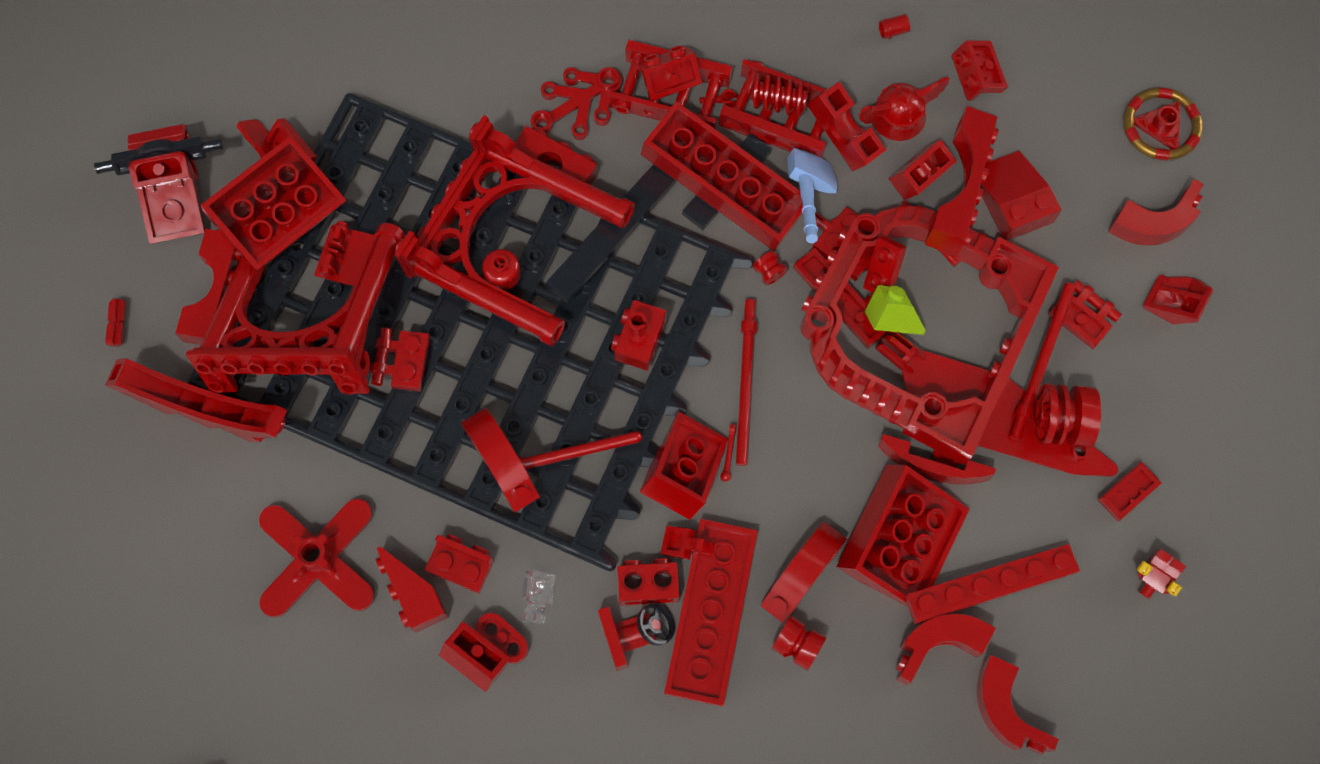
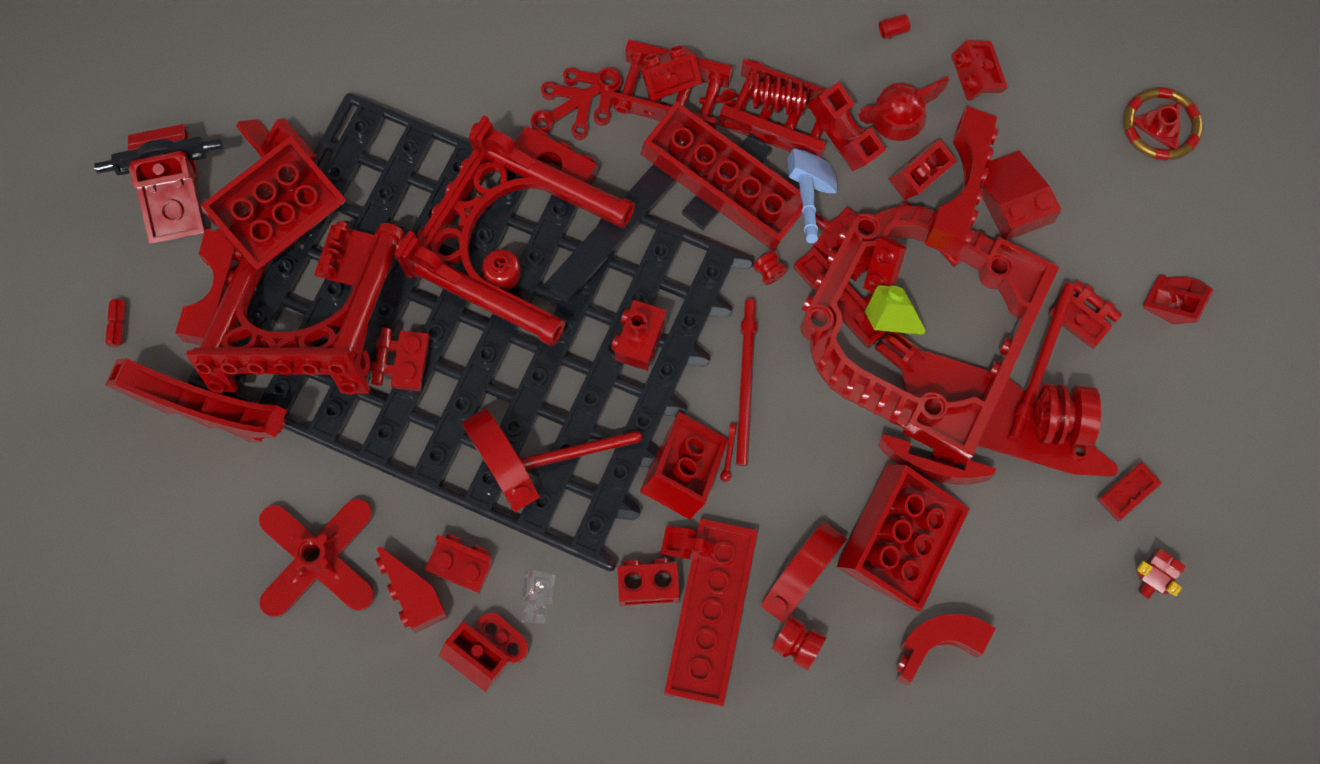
(635, 632): red piece -> none
(991, 583): red plate -> none
(997, 711): red arch -> none
(1155, 228): red arch -> none

